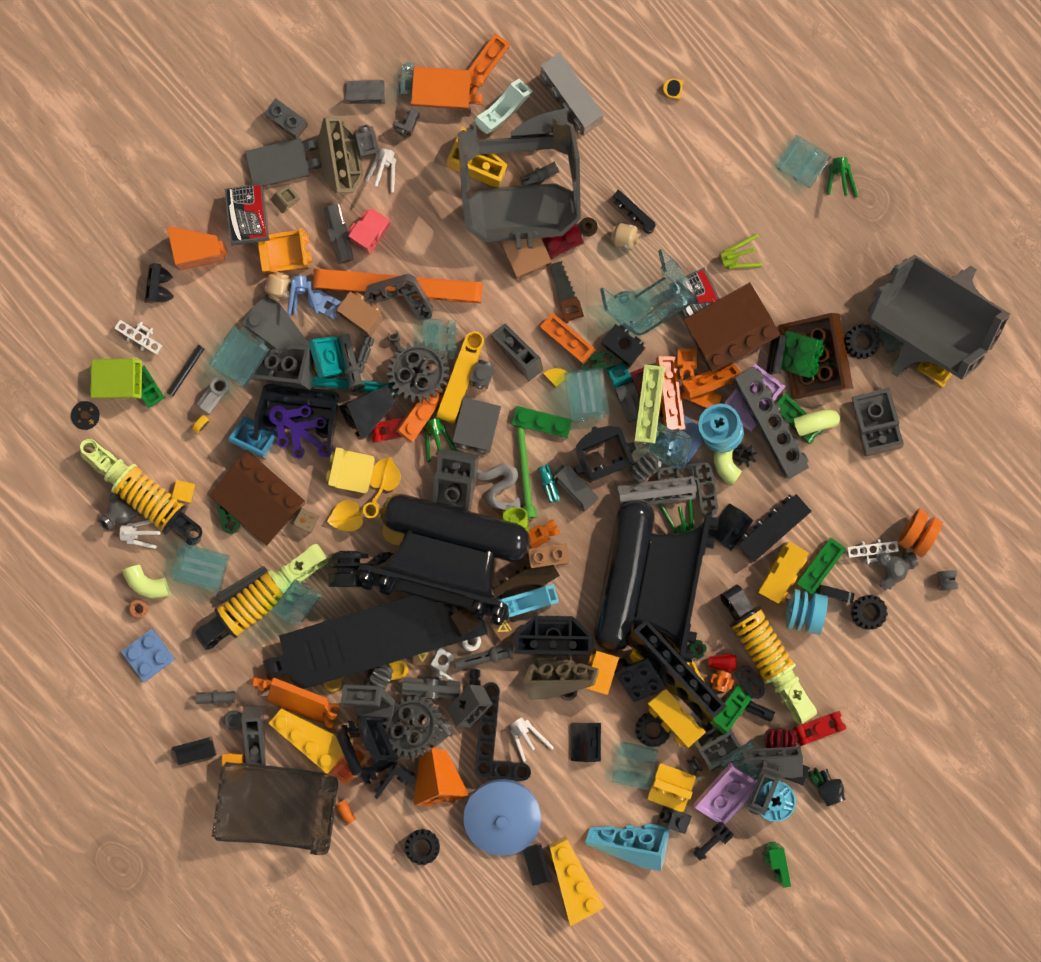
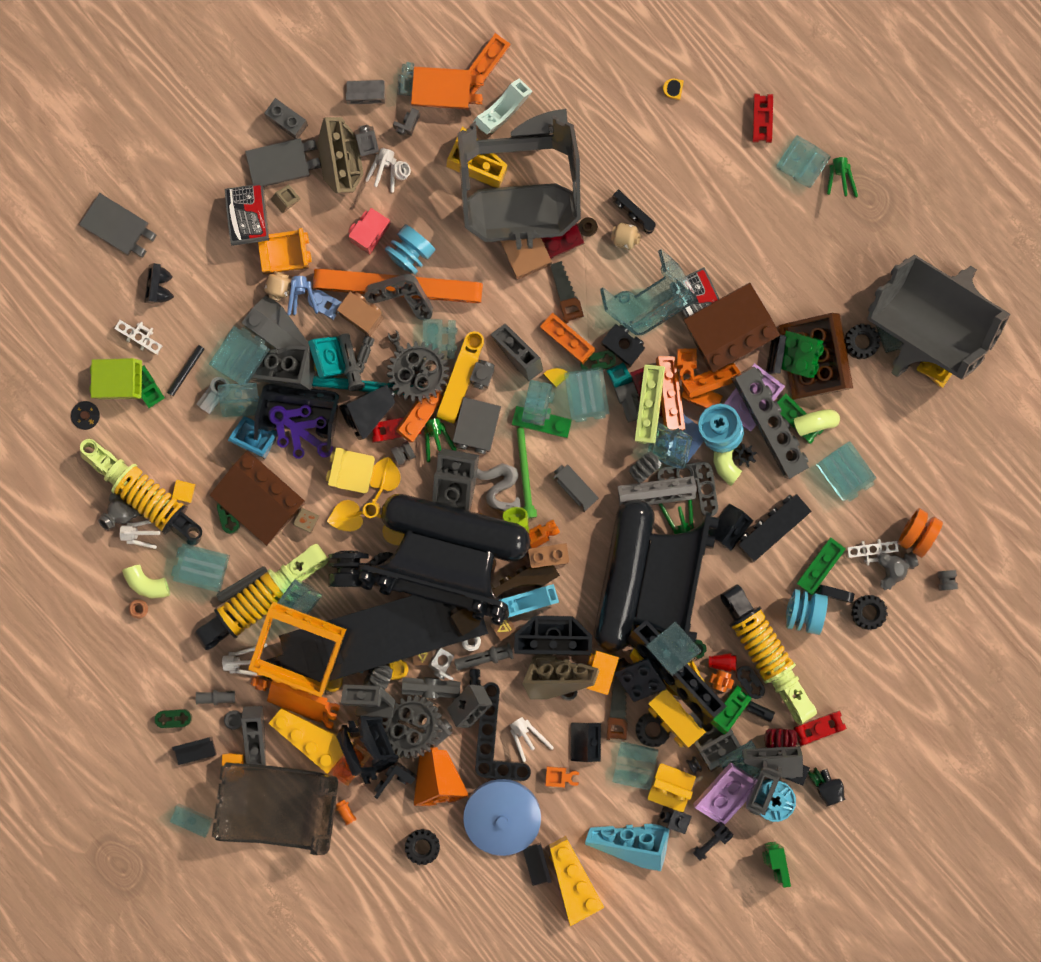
(116, 225): none -> dark grey tile
(148, 655): medium blue plate -> none
(174, 723): none -> dark green beam
(191, 820): none -> clear light blue panel
(195, 248): orange slope -> none
(200, 424): yellow tile -> none
(231, 662): none -> white plant
(238, 399): none -> clear light blue slope
(306, 623): none -> light orange window
(338, 233): dark grey piece -> none
(400, 456): none -> dark grey wheel
(401, 170): none -> white plate
(409, 249): none -> medium azure wheel
(537, 402): none -> clear light blue brick
(539, 174): dark grey pin -> none
(548, 483): teal axle -> none
(557, 777): none -> orange plate
(571, 94): light grey brick -> none
(599, 436): black animal -> none
(617, 712): none -> piece
(673, 648): none -> clear light blue slope
(730, 256): lime plant -> none
(762, 118): none -> red plate
(783, 572): yellow wedge -> none
(847, 472): none -> clear light blue brick
(877, 422): dark grey slope -> none

